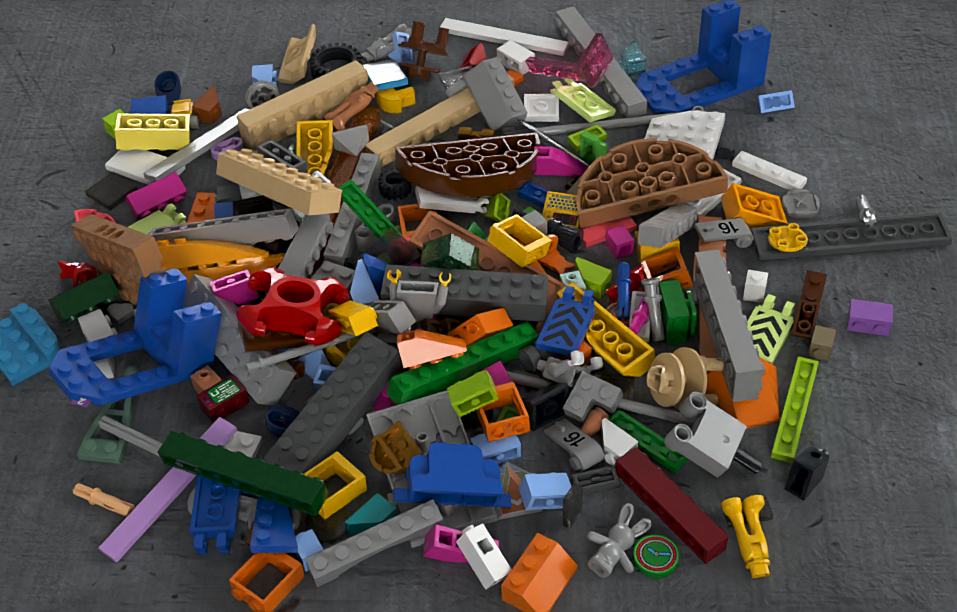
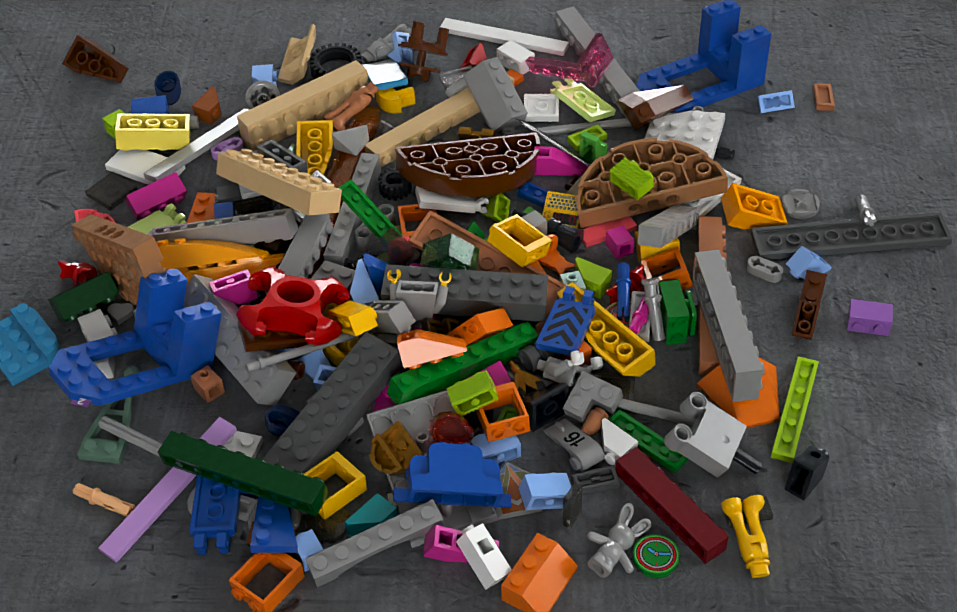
(93, 60): none -> reddish brown wedge
(182, 107): yellow piece -> none
(223, 398): dark red brick -> none
(450, 428): none -> clear red hair
(522, 378): none -> pearl gold piece
(631, 178): none -> lime brick
(633, 60): clear light blue slope -> none
(649, 105): none -> wedge
(679, 374): tan piece -> none
(726, 229): light grey door -> none
(755, 286): white brick -> none
(764, 269): none -> light grey beam
(769, 171): white plate -> none
(770, 327): yellowish green tile -> none
(787, 238): yellow dish -> none
(806, 260): none -> light blue slope
(822, 343): dark tan brick -> none
(823, 97): none -> nougat tile

